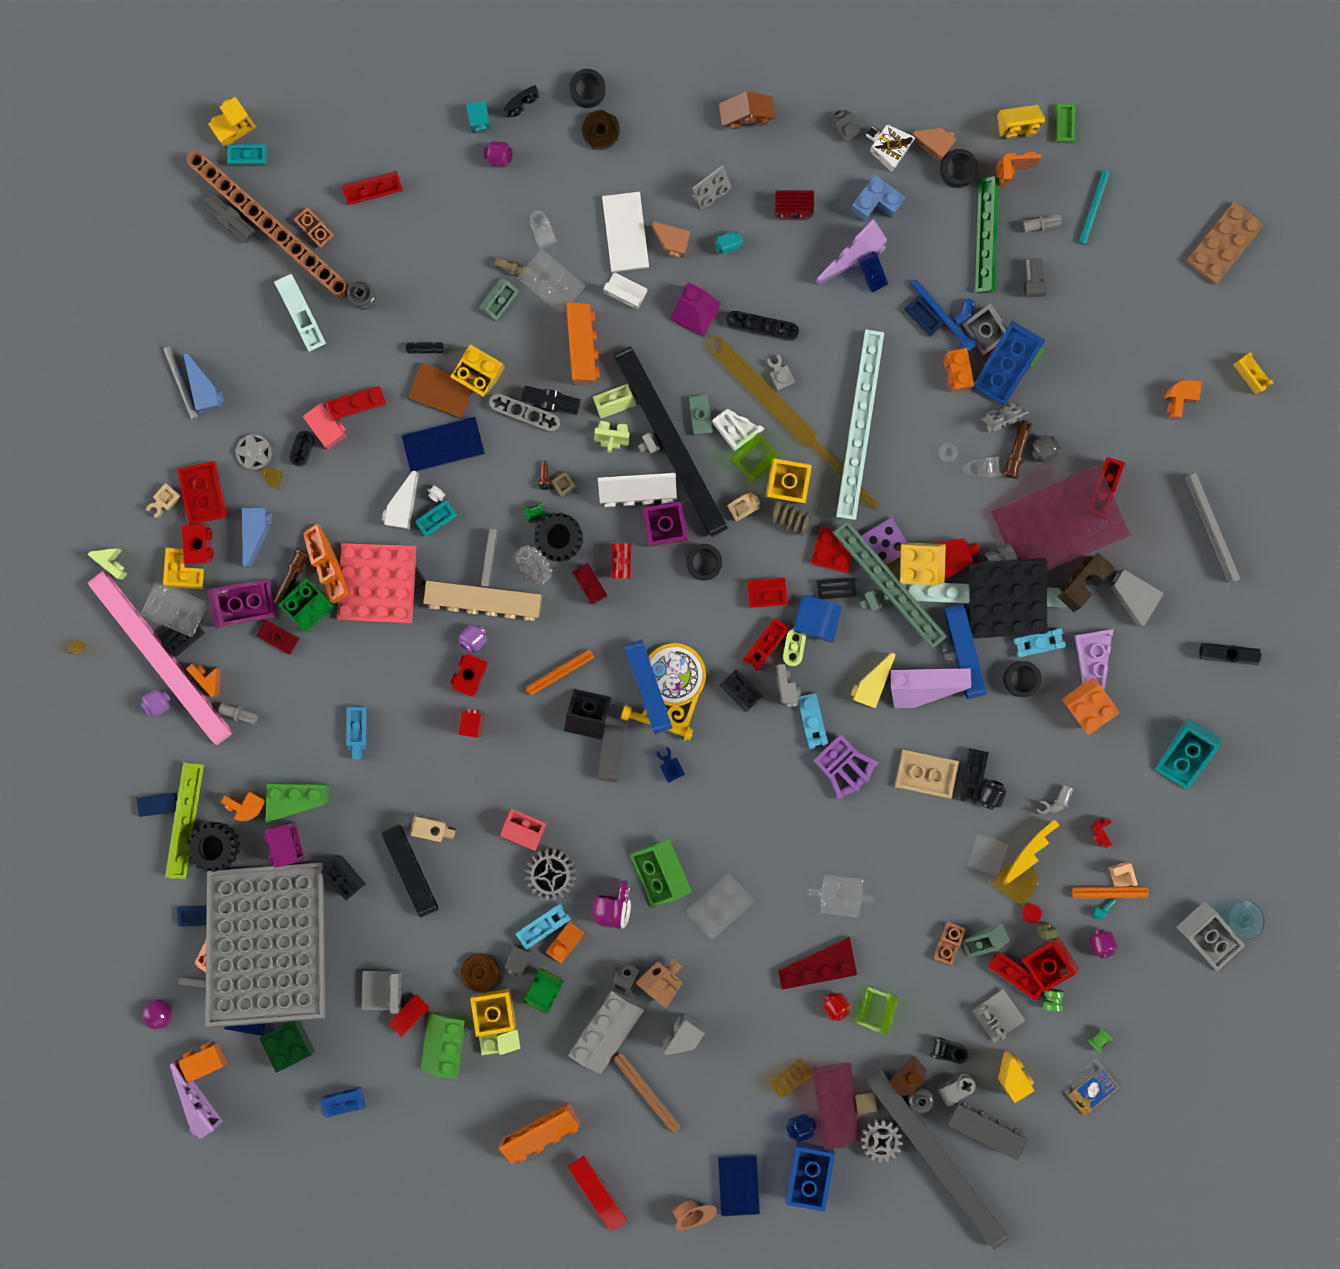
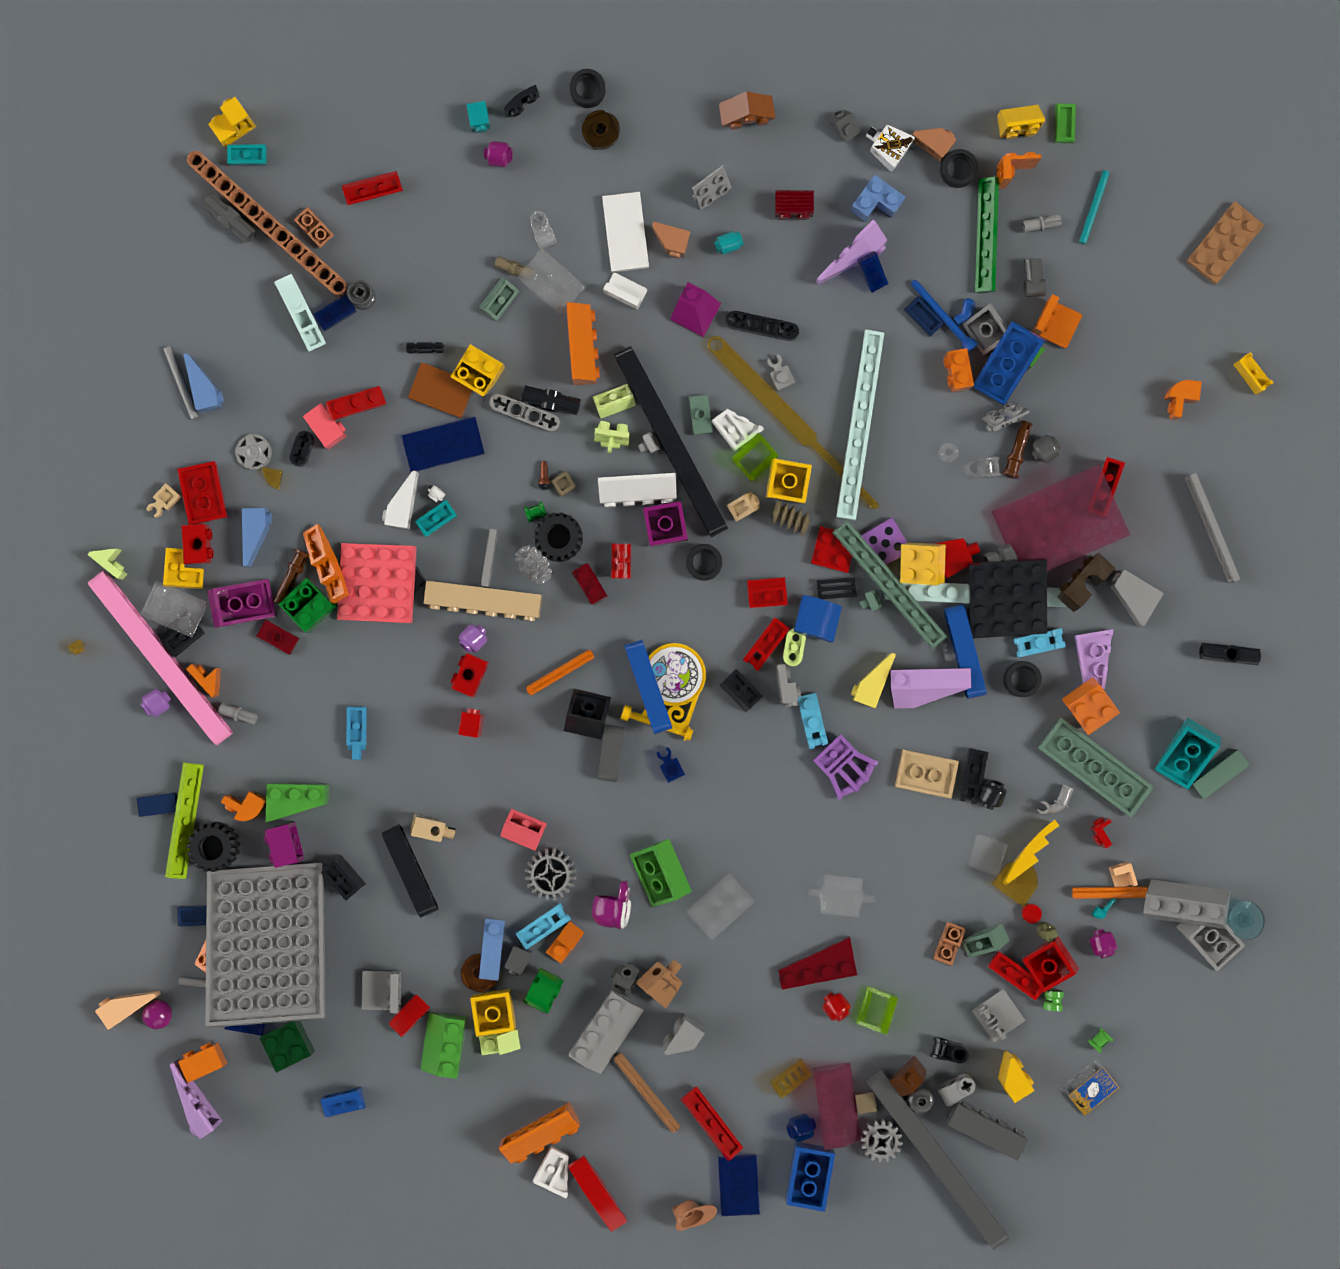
(119, 1008): none -> light nougat slope
(335, 312): none -> clear blue plate
(492, 949): none -> medium blue slope
(553, 1172): none -> white wing
(712, 1123): none -> red plate
(1057, 322): none -> orange bracket
(1095, 767): none -> sand green plate
(1187, 904): none -> light grey slope
(1220, 774): none -> sand green tile

